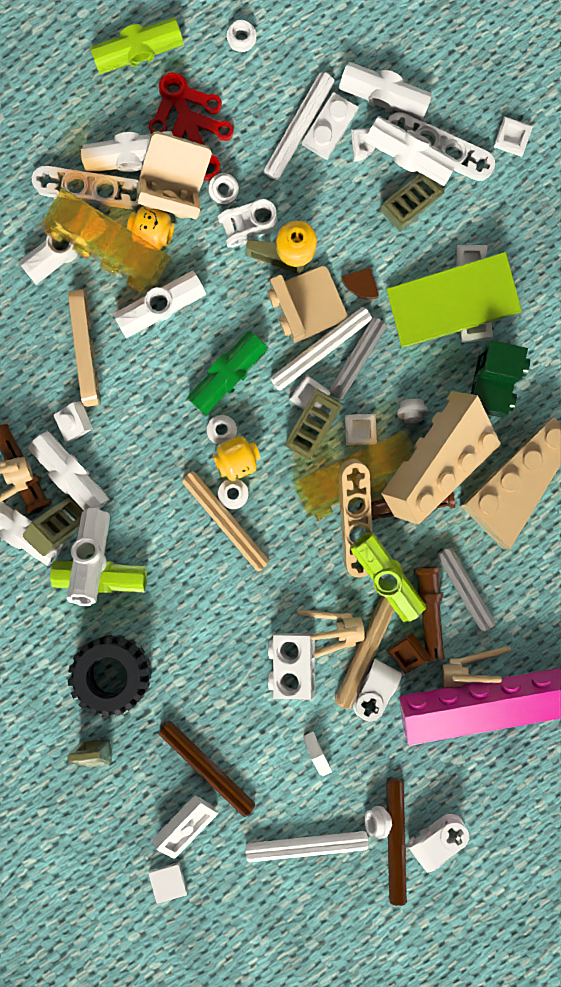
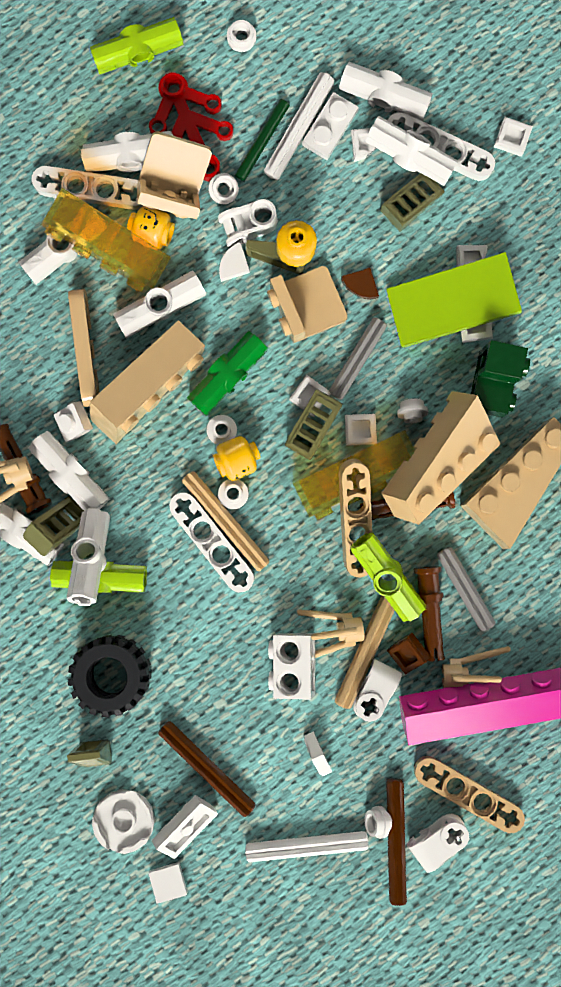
(130, 813): none -> white tile
(146, 381): none -> tan wedge
(208, 545): none -> white beam
(233, 263): none -> white tile
(262, 140): none -> dark green bar
(321, 348): white axle -> none
(466, 797): none -> tan beam

